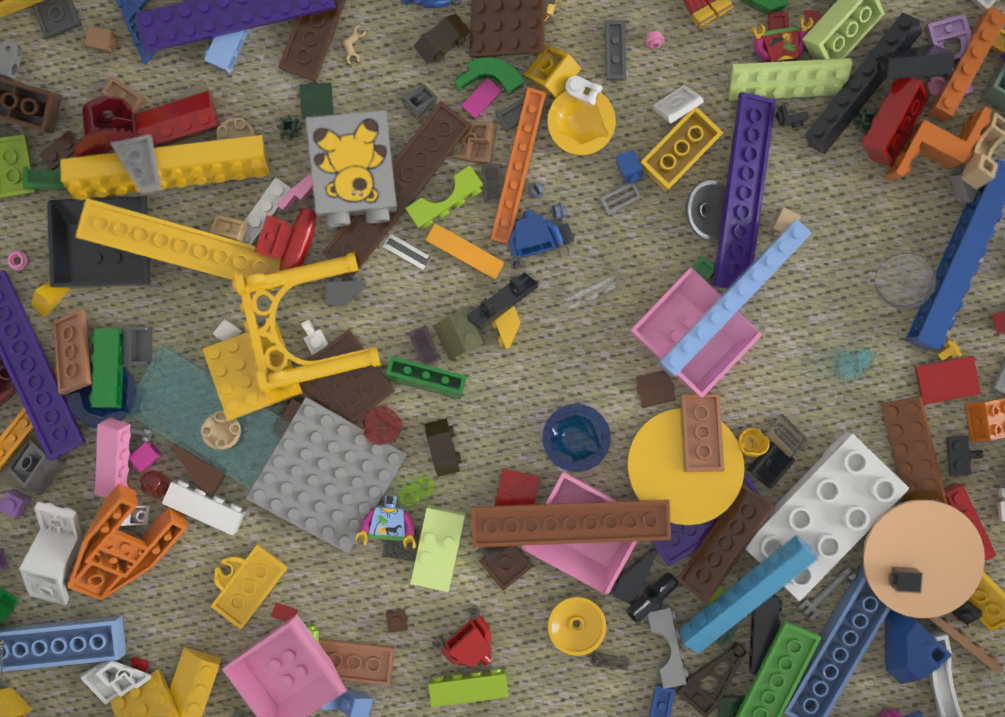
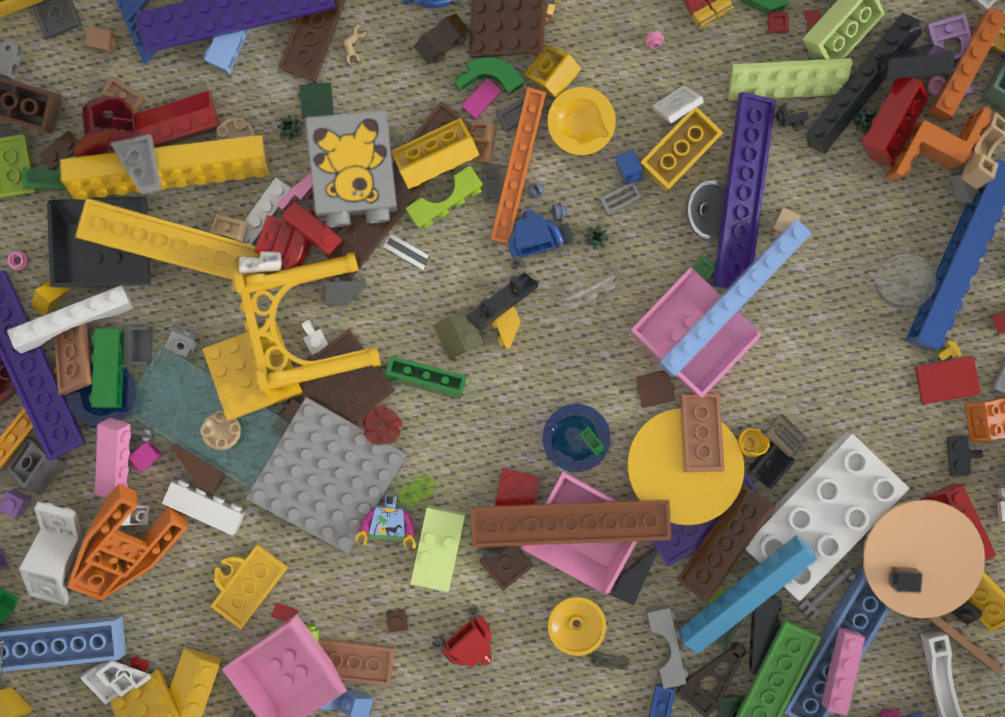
(38, 331): none -> white arch
(154, 484): clear red head -> none
(181, 341): none -> light grey brick
(226, 330): white slope -> none
(267, 262): none -> white slope
(311, 229): none -> red slope
(396, 549): clear smoke piece -> none
(419, 100): dark grey slope -> none
(424, 345): slope -> none
(435, 153): none -> yellow slope
(442, 447): dark brown brick -> none
(464, 251): light orange slope -> none
(468, 687): lime brick -> none
(576, 85): white plate -> none
(592, 441): none -> green piece
(596, 231): none -> dark green gear
(615, 50): dark grey plate -> none
(647, 603): black piece -> none
(780, 44): torso -> none
(842, 671): none -> bright pink brick
(854, 365): clear light blue slope -> none
(911, 649): blue brick -> none
(913, 449): dark orange plate -> none

